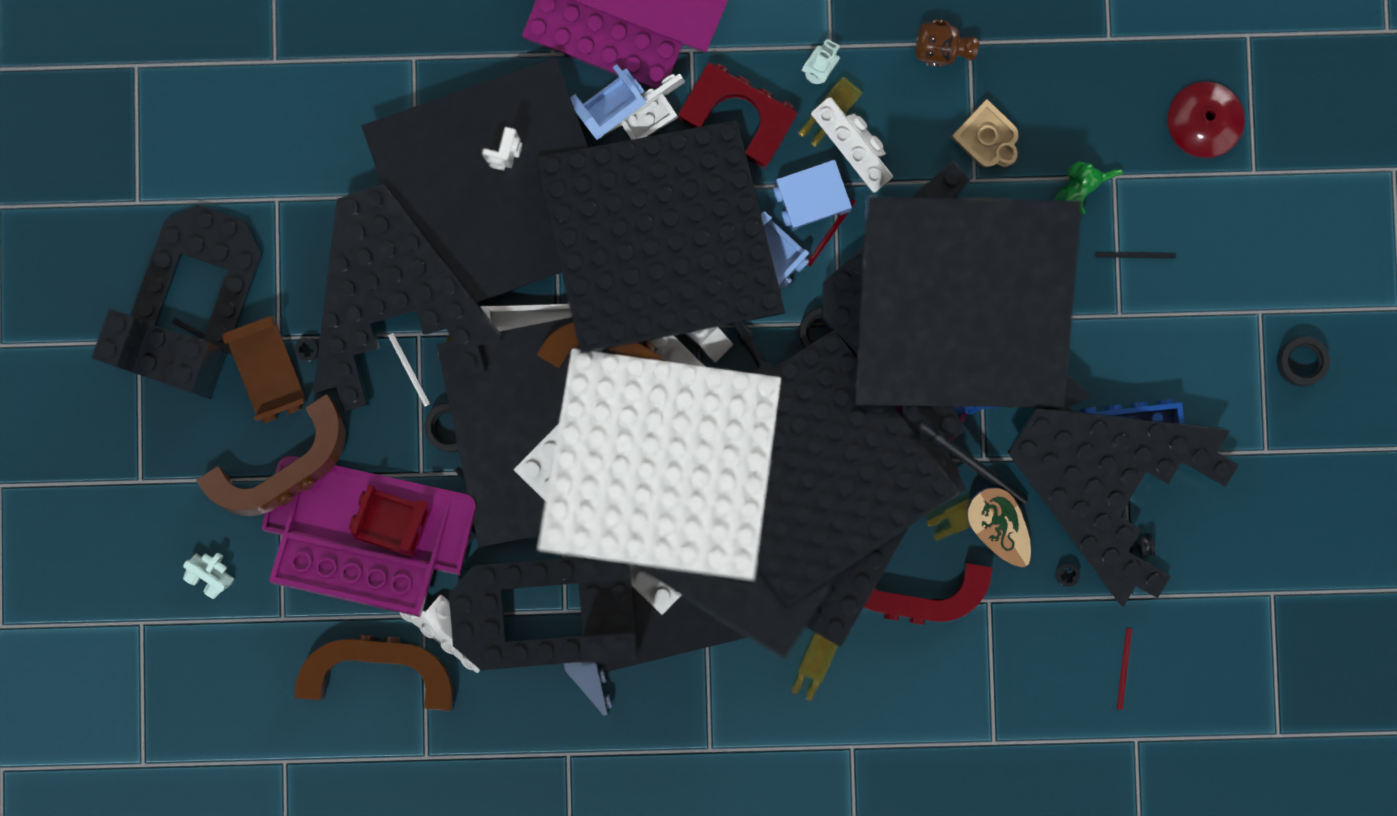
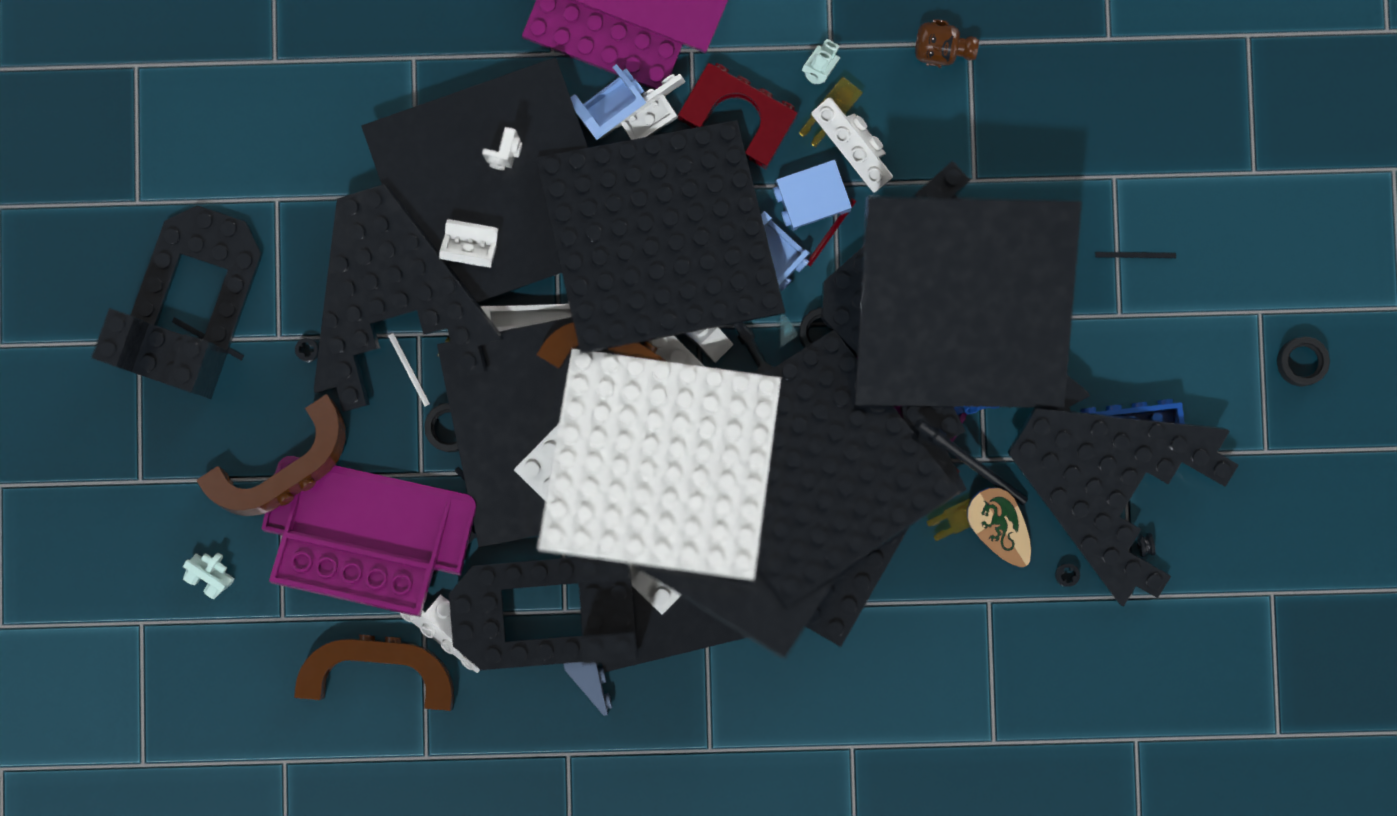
(265, 368): reddish brown panel -> none
(389, 521): dark red panel -> none
(469, 243): none -> white bracket
(786, 331): none -> clear light blue slope
(815, 664): clear yellow hinge -> none
(969, 594): dark red arch -> none
(988, 137): tan plate -> none
(1083, 181): green animal -> none
(1124, 668): dark red piece -> none
(1193, 131): dark red dish -> none

